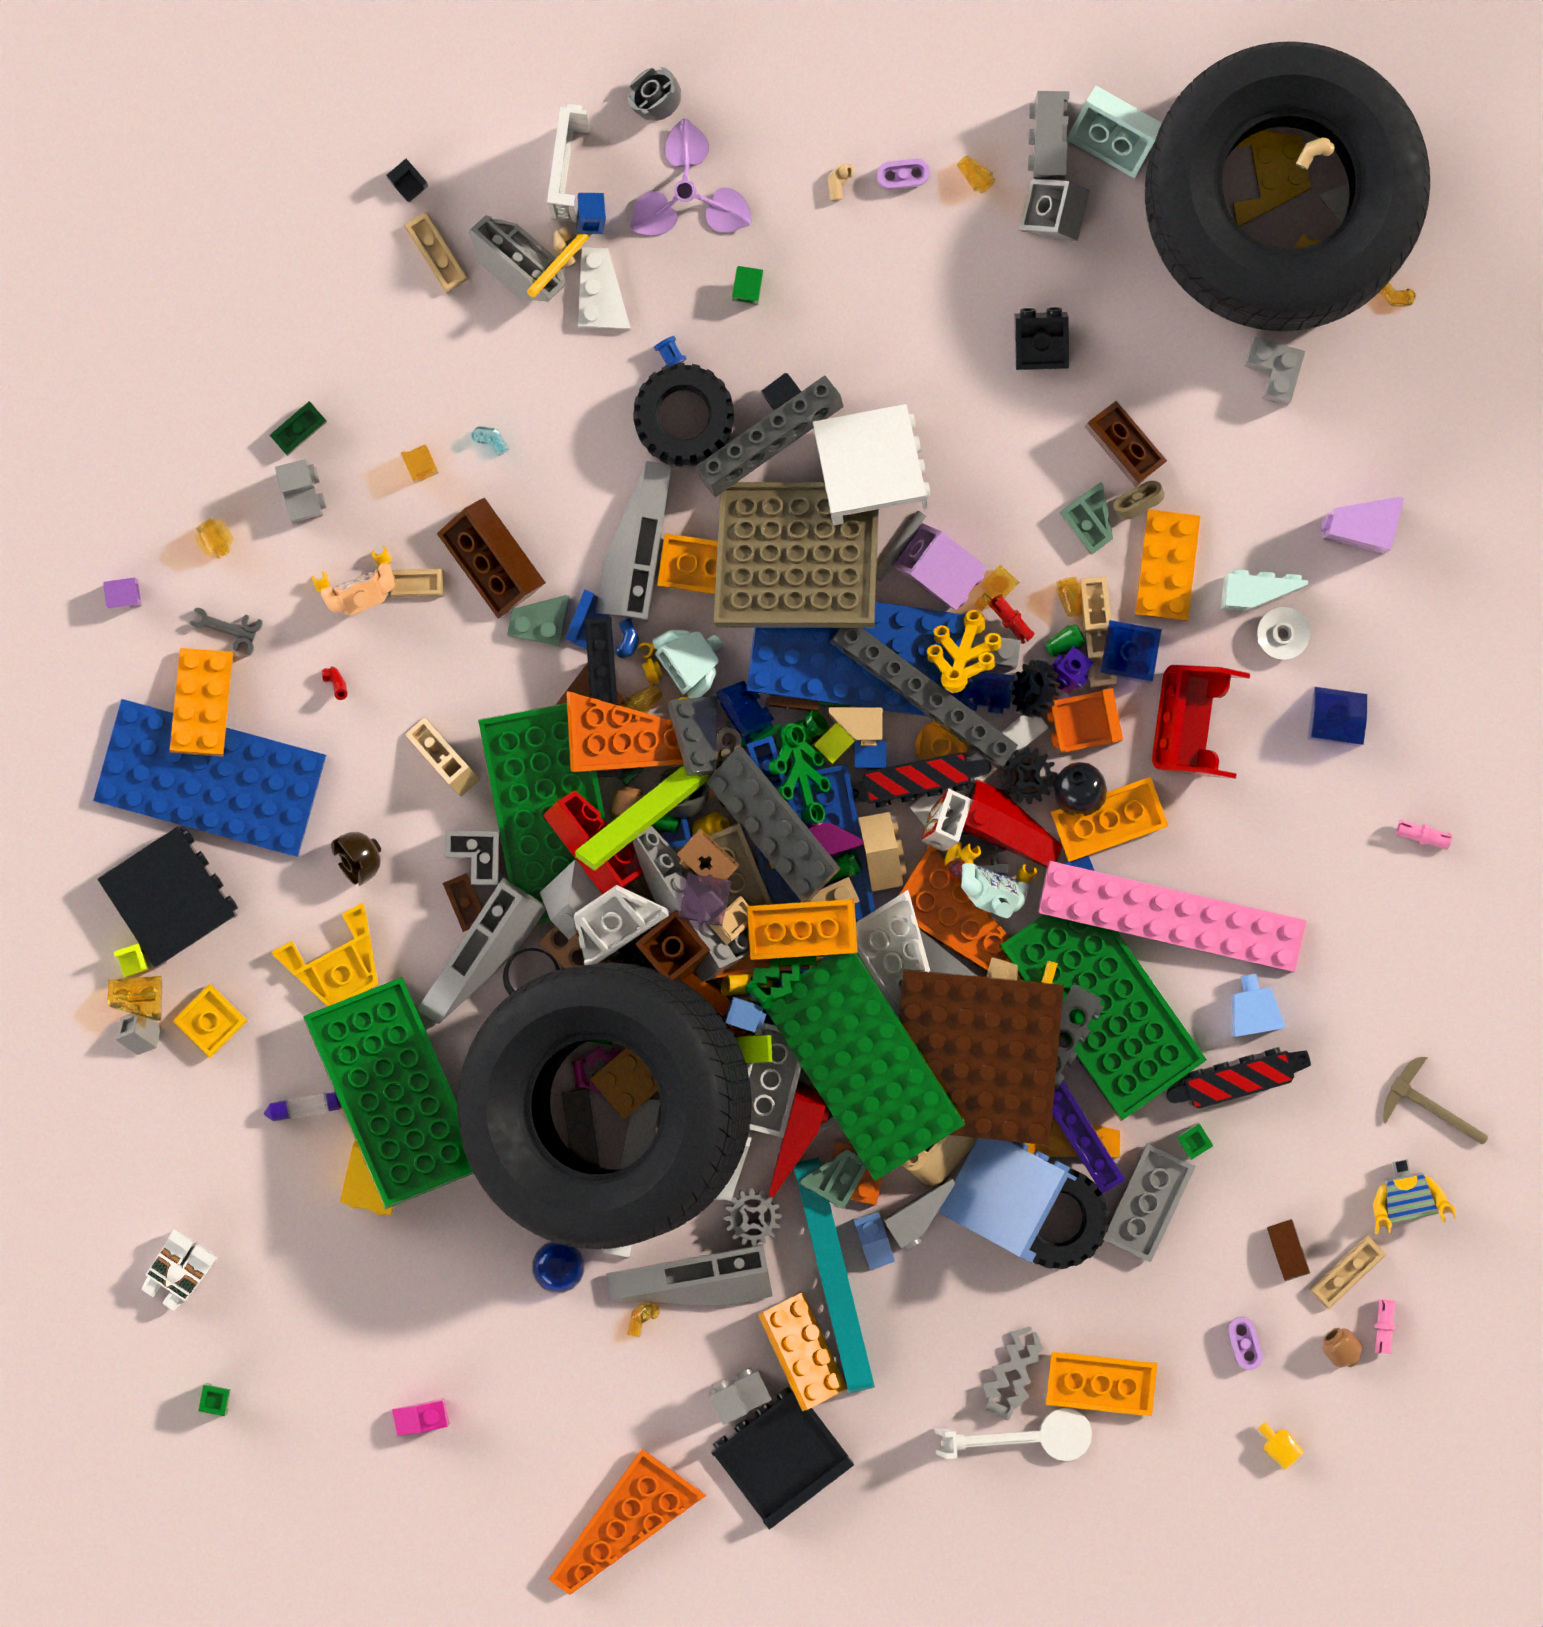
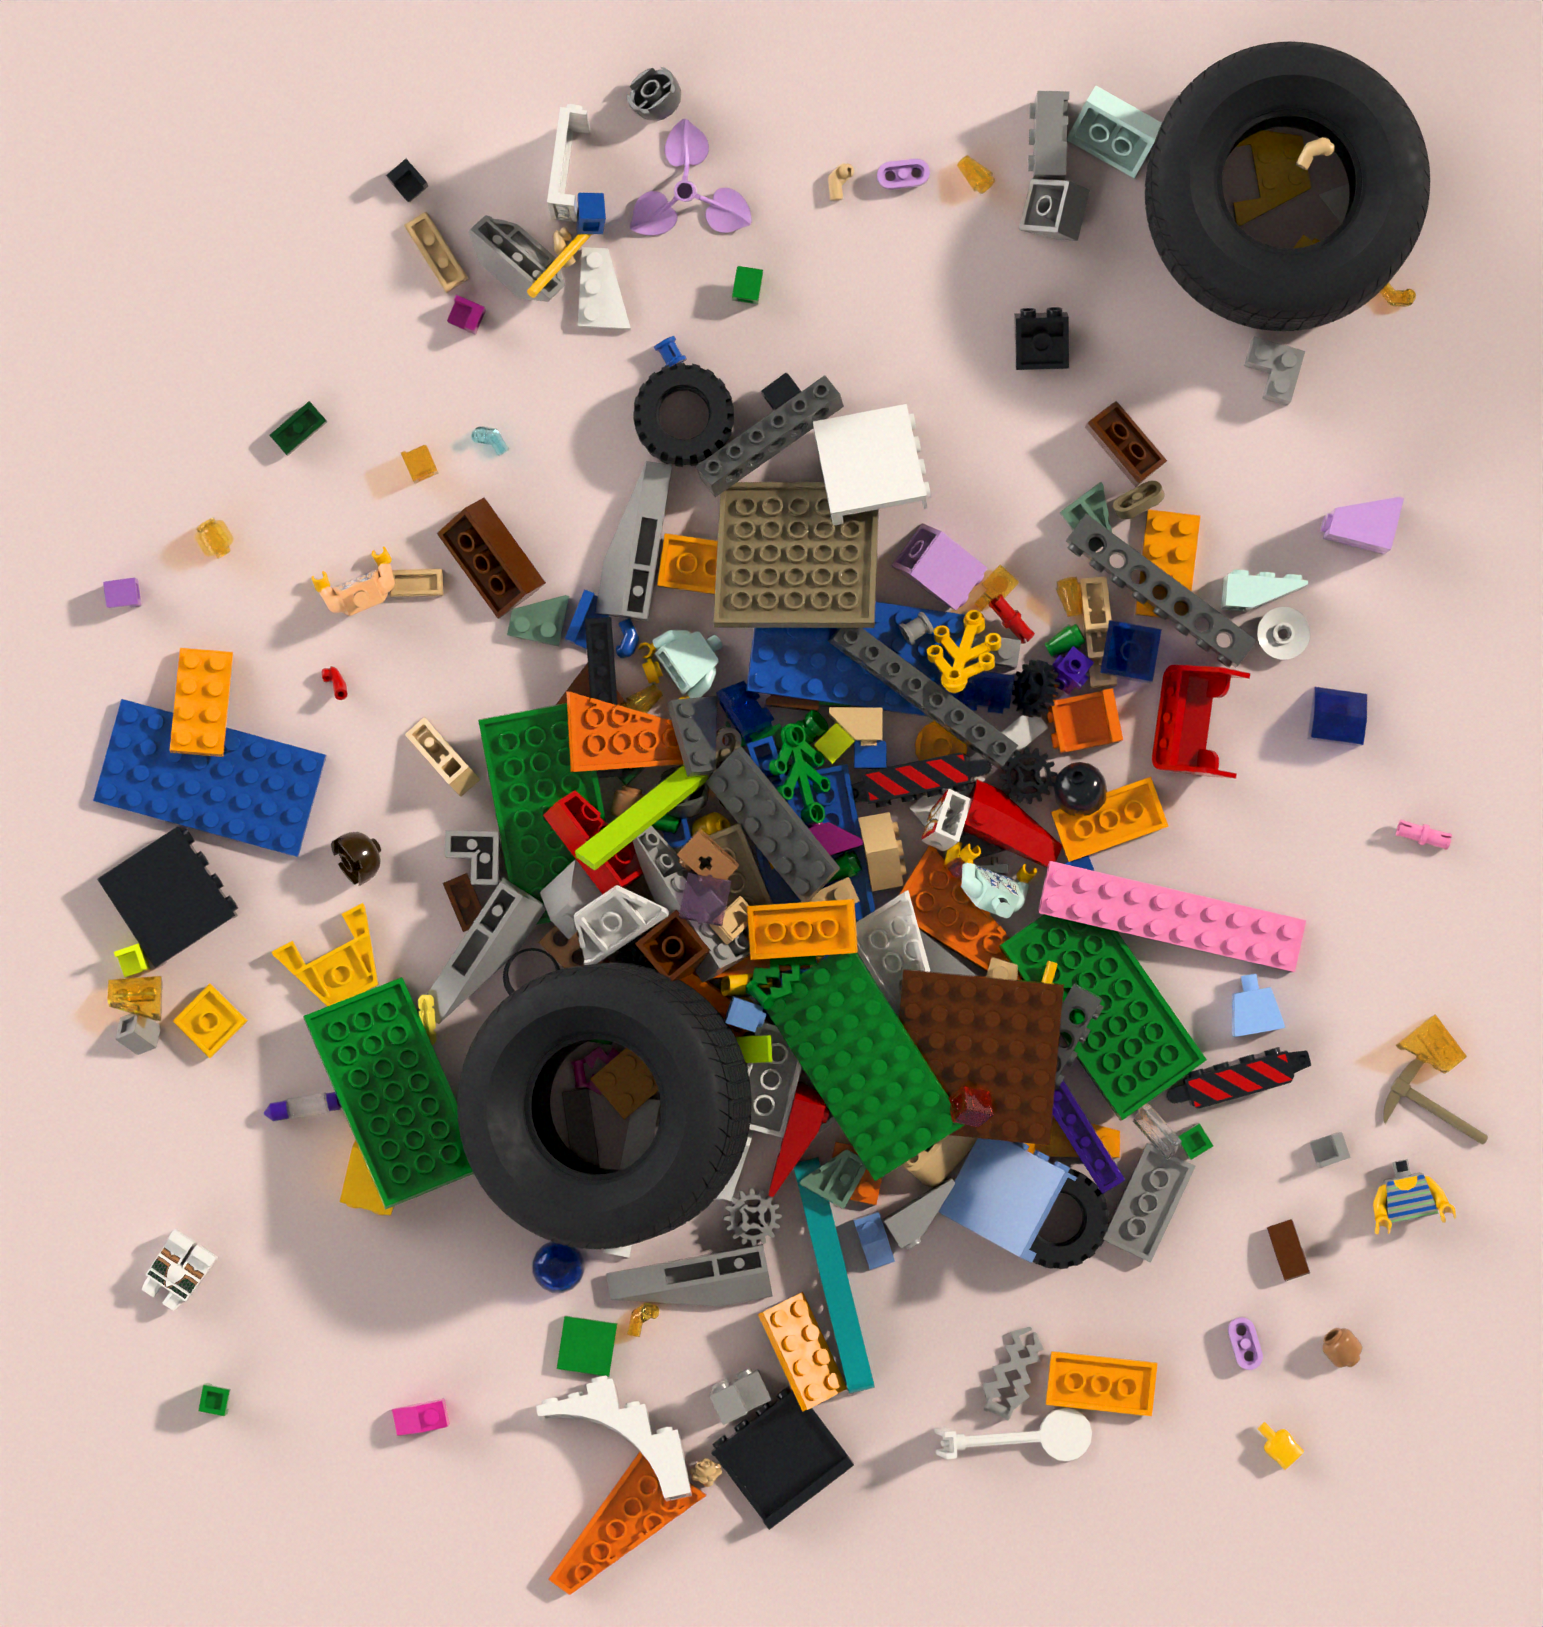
(245, 634): dark grey bar -> none
(298, 486): light grey brick -> none
(427, 1016): none -> light yellow axle
(466, 314): none -> magenta panel
(586, 1346): none -> green tile
(602, 1407): none -> white arch
(706, 1472): none -> tan plant
(899, 545): light grey bar -> none
(916, 628): none -> light grey bush
(971, 1106): none -> clear red panel
(1157, 1131): none -> clear tile
(1175, 592): none -> dark grey brick
(1329, 1149): none -> light grey panel
(1348, 1272): tan tile -> none
(1385, 1326): bright pink pin -> none
(1433, 1045): none -> clear yellow wing

